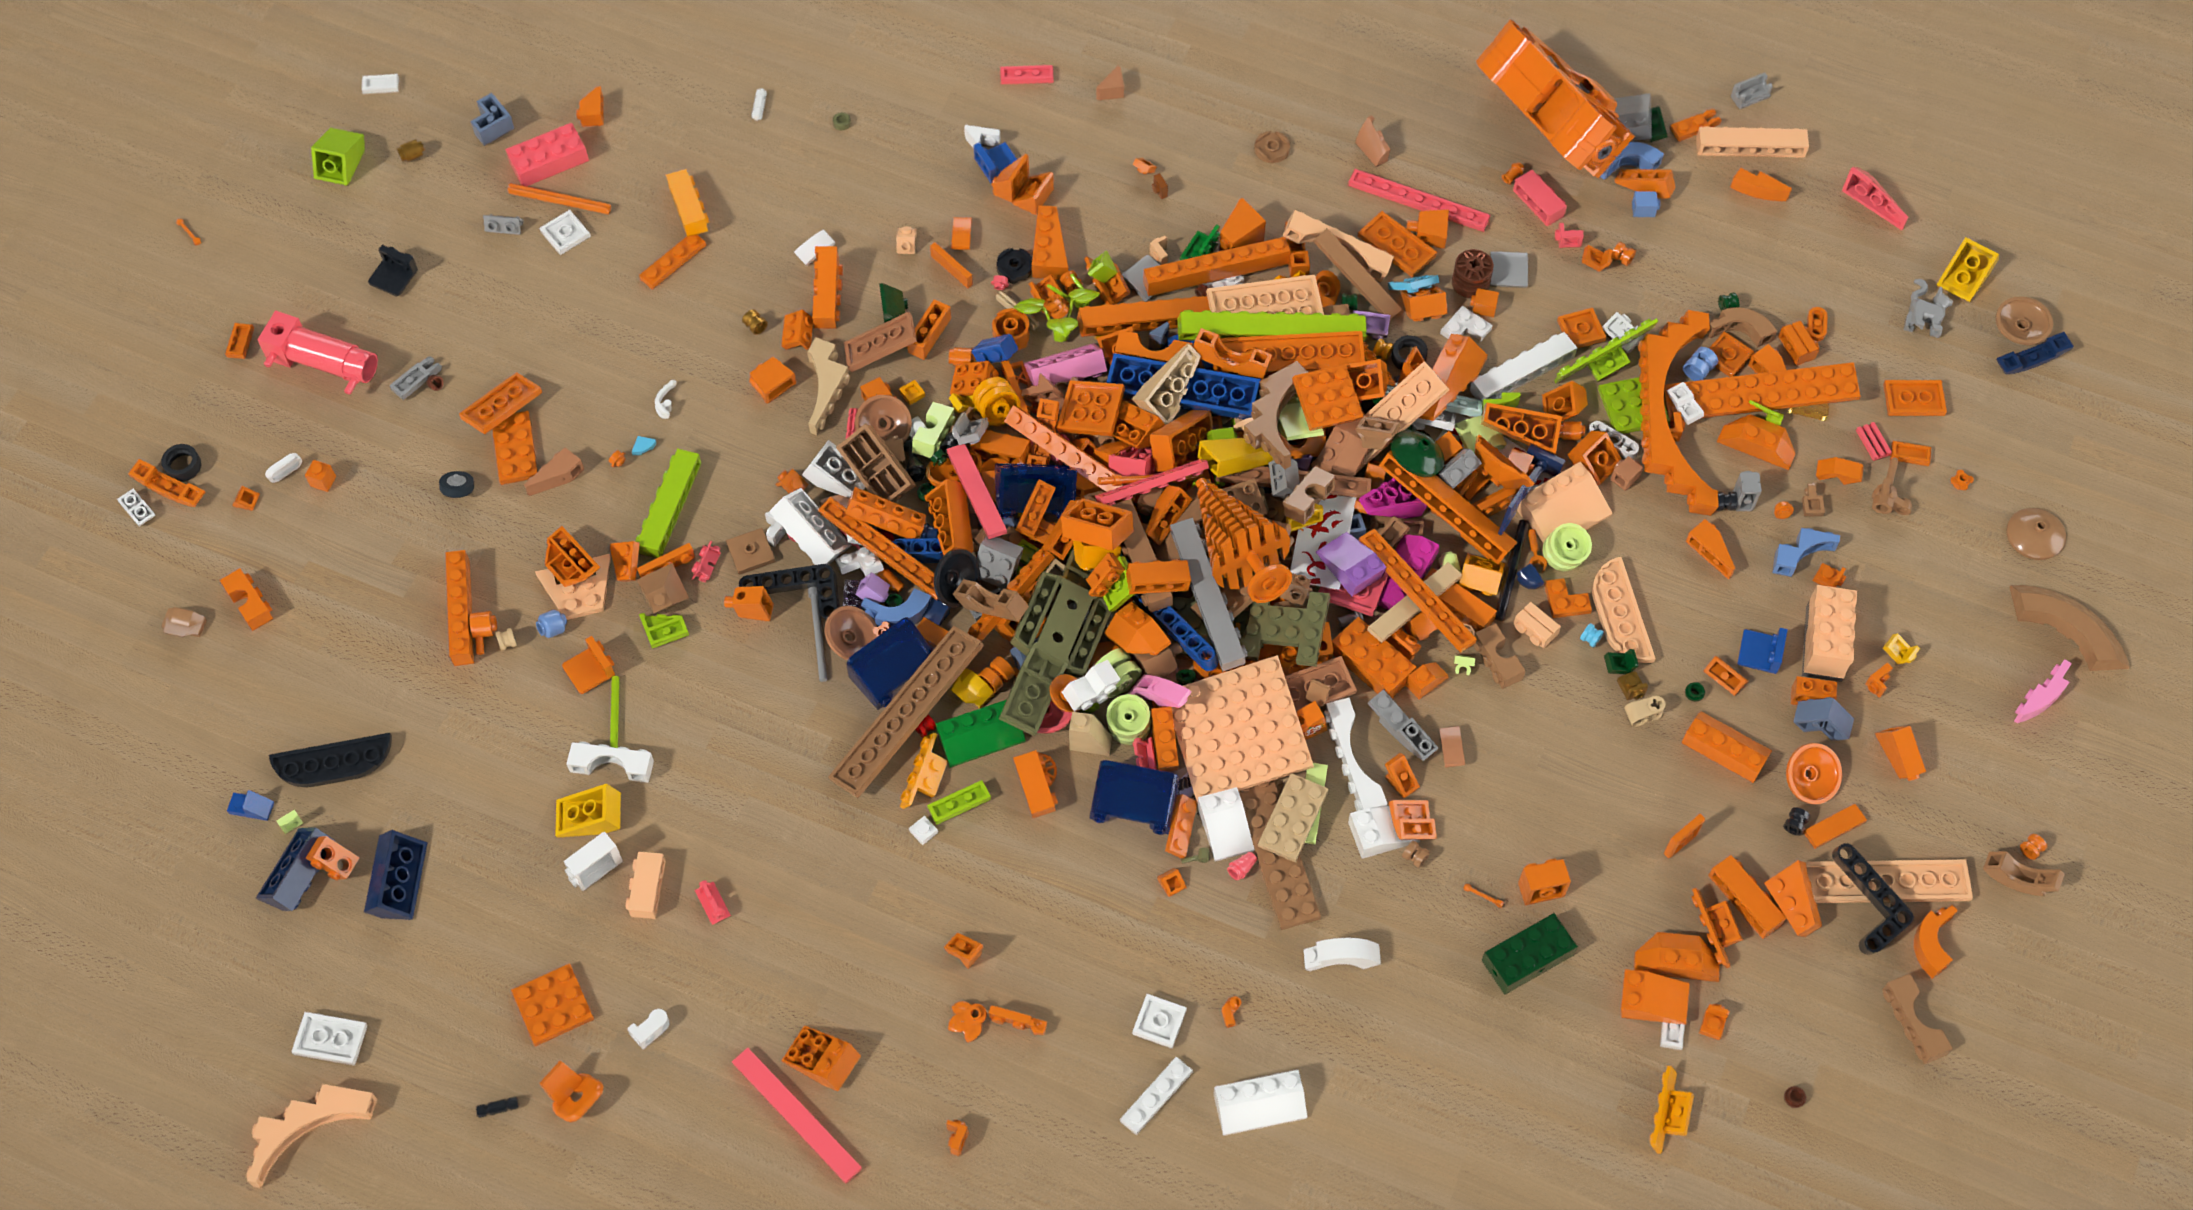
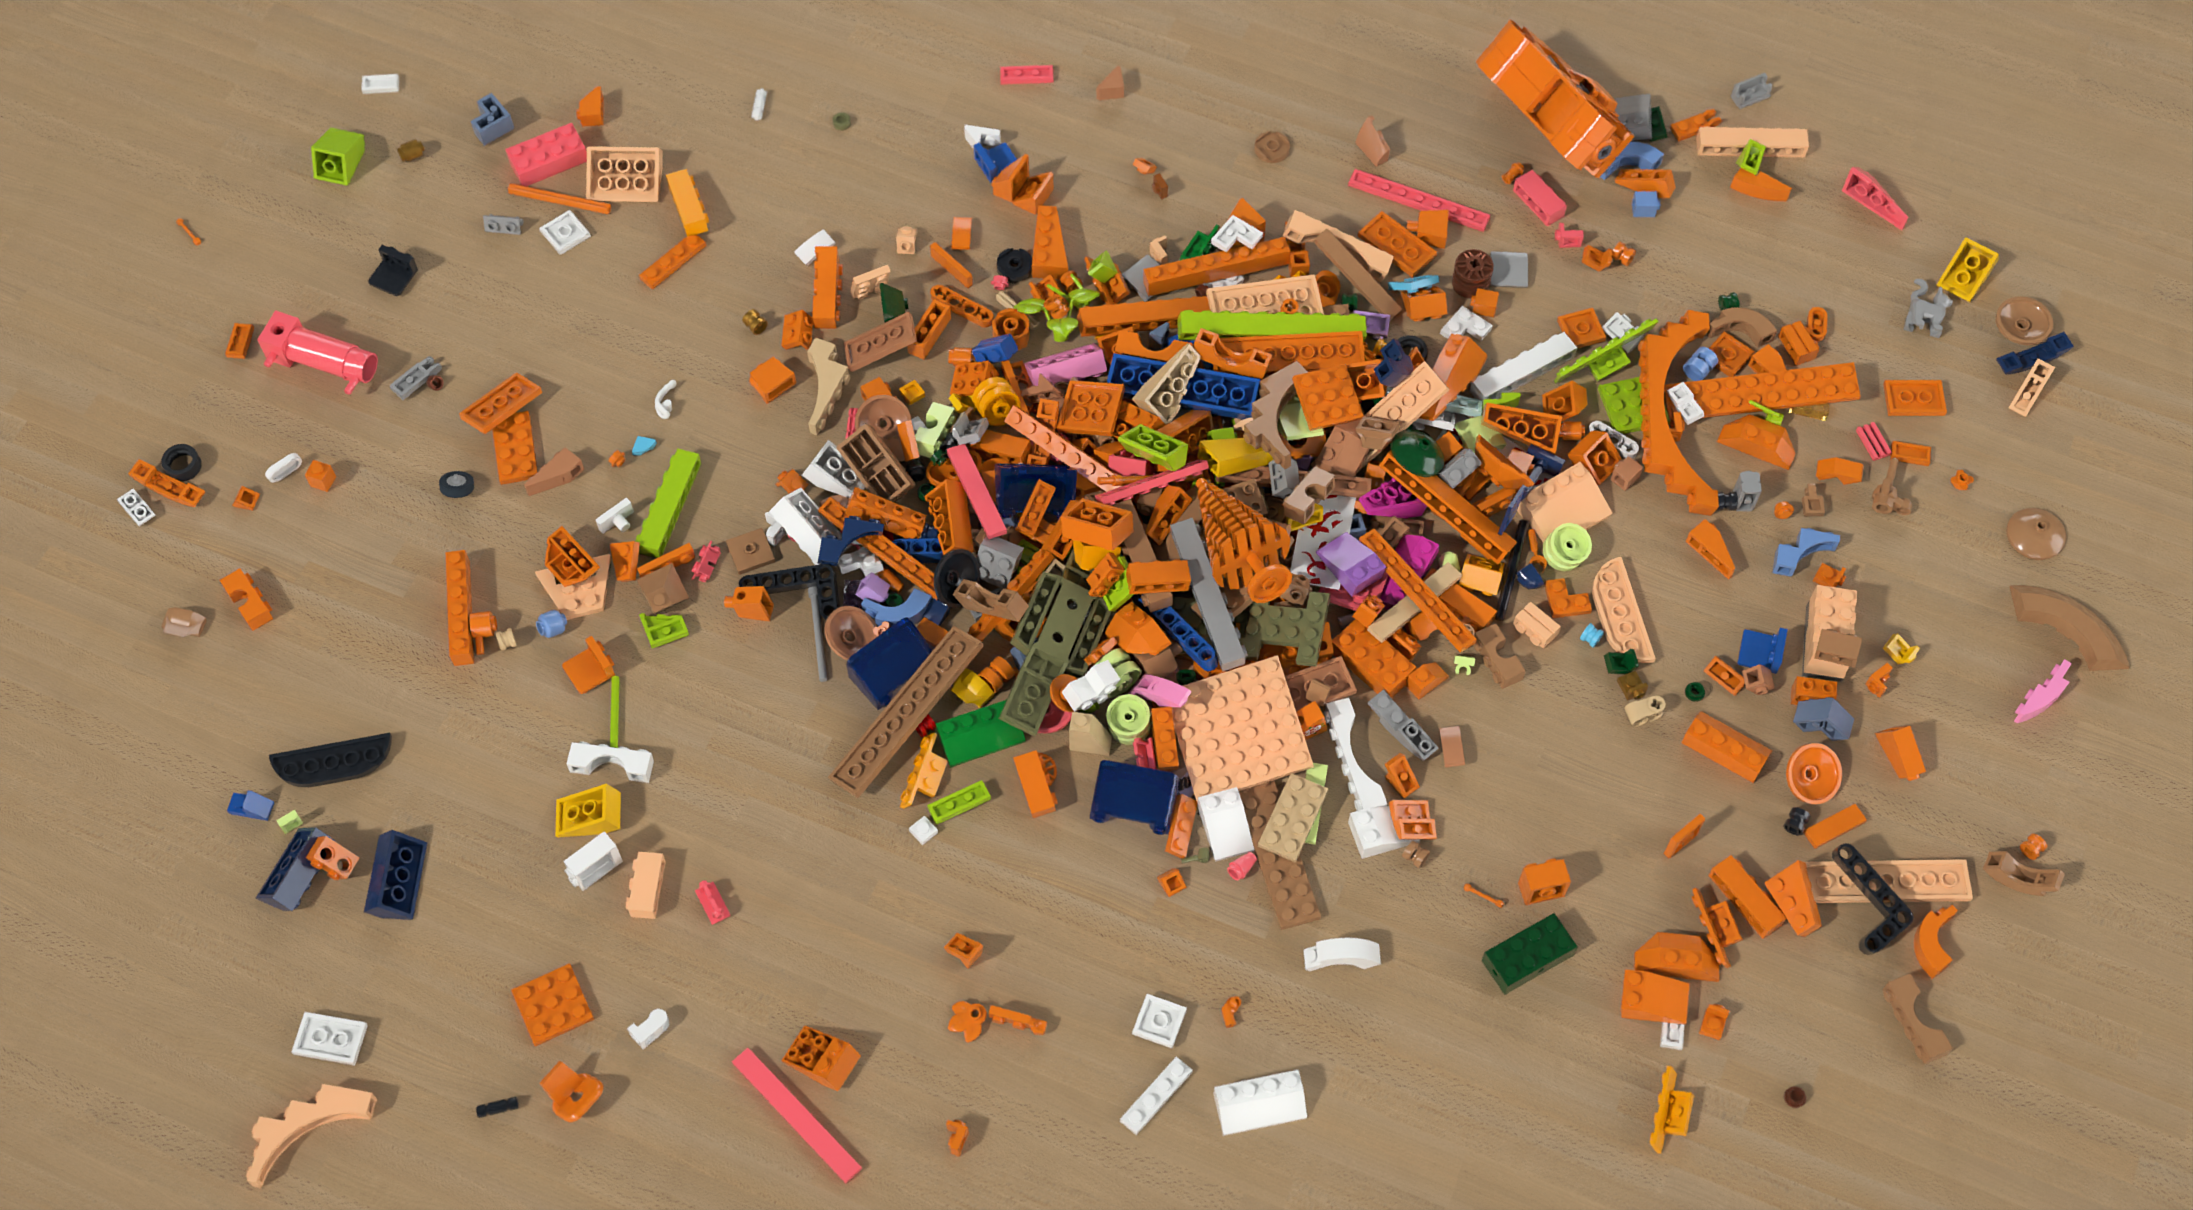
(616, 516): none -> white tile
(624, 174): none -> light nougat slope
(853, 529): none -> dark blue arch
(869, 282): none -> light nougat plate
(908, 441): none -> orange tile
(962, 305): none -> orange beam
(1102, 649): none -> orange plate
(1155, 447): none -> lime slope
(1234, 231): none -> white plate
(1293, 303): none -> orange bush
(1369, 610): none -> orange slope
(1395, 365): none -> dark blue arch
(1751, 156): none -> lime slope
(1758, 679): none -> nougat brick
(1838, 647): none -> medium nougat brick
(2031, 387): none -> light nougat slope

